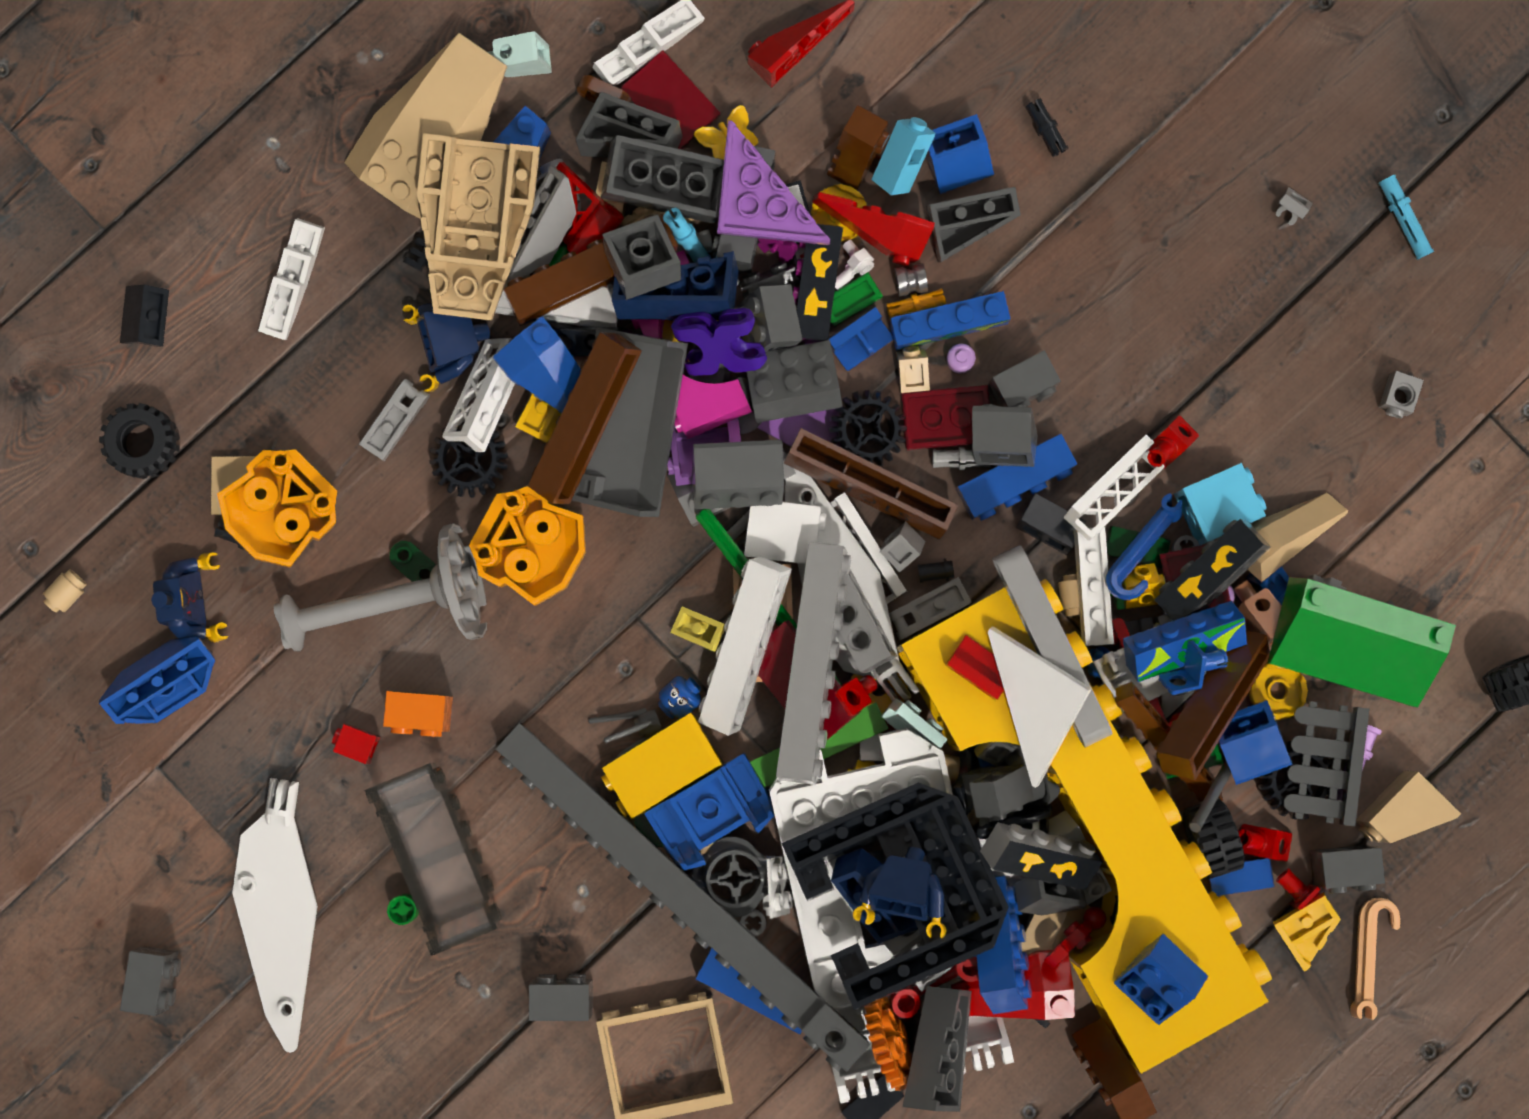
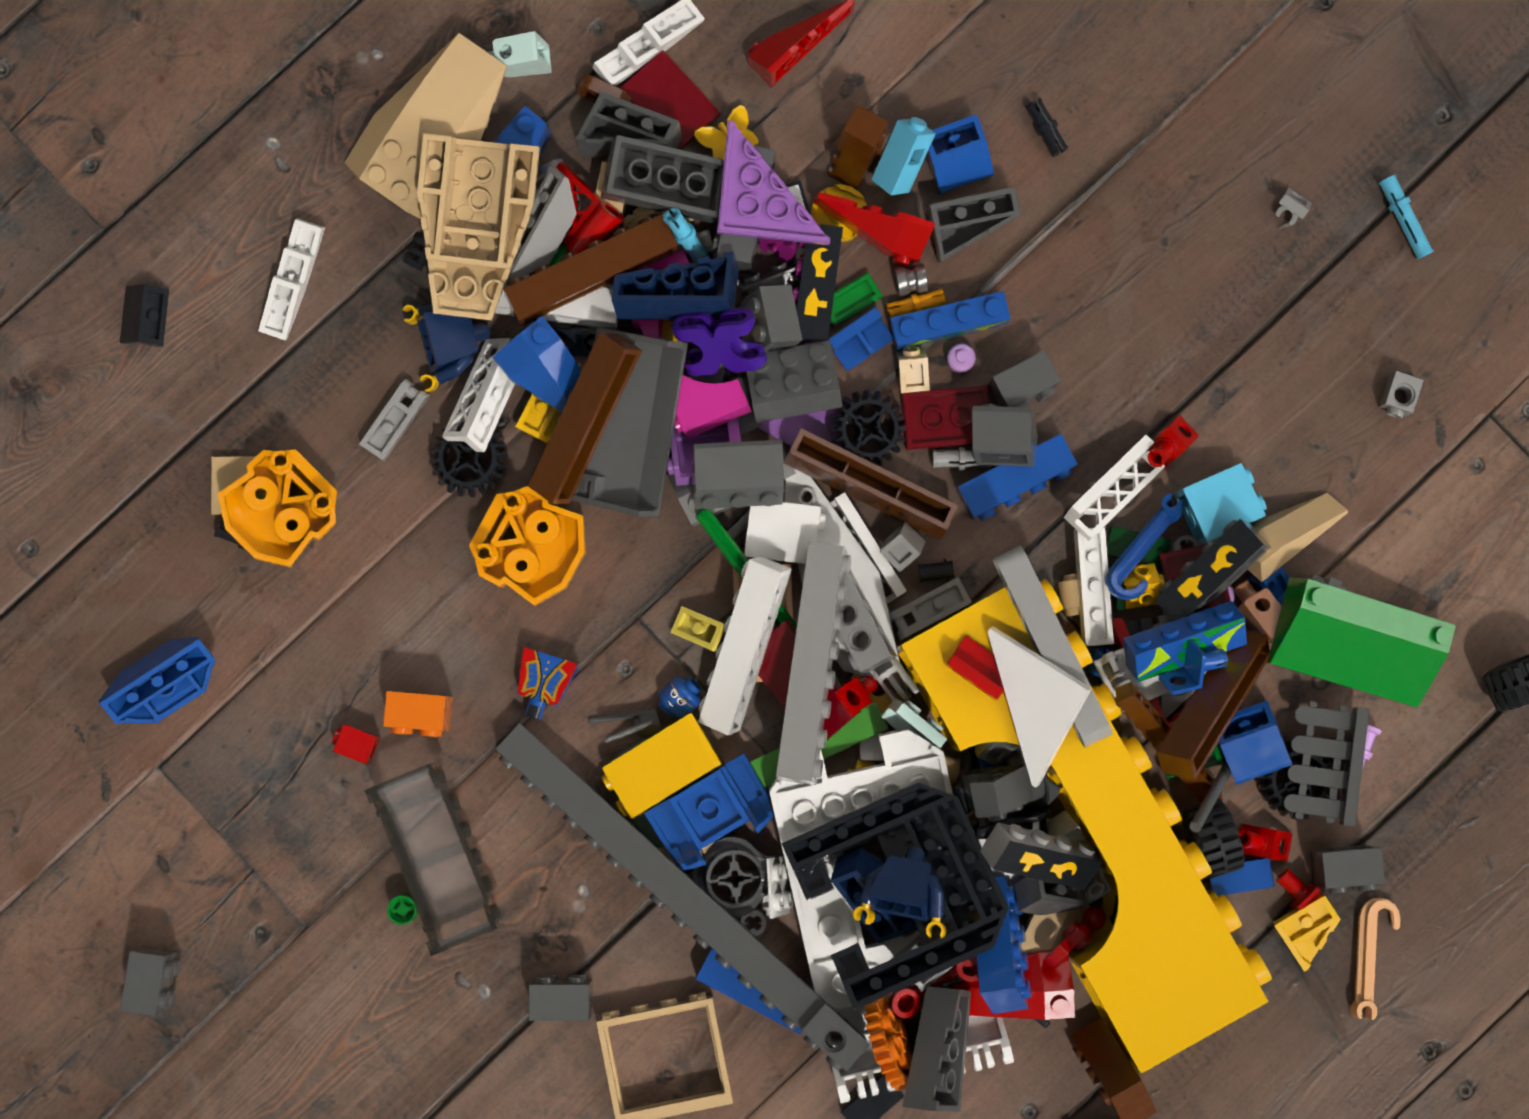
(64, 591): tan brick -> none
(118, 431): black tyre -> none
(181, 601): dark blue torso -> none
(277, 910): white wing -> none
(414, 564): dark green plate -> none
(451, 584): light grey piece -> none
(544, 680): none -> torso
(642, 257): dark grey brick -> none
(859, 262): white piece -> none
(1047, 524): black hinge -> none
(1161, 979): blue slope -> none
(1294, 685): yellow tile -> none
(1405, 809): tan slope -> none

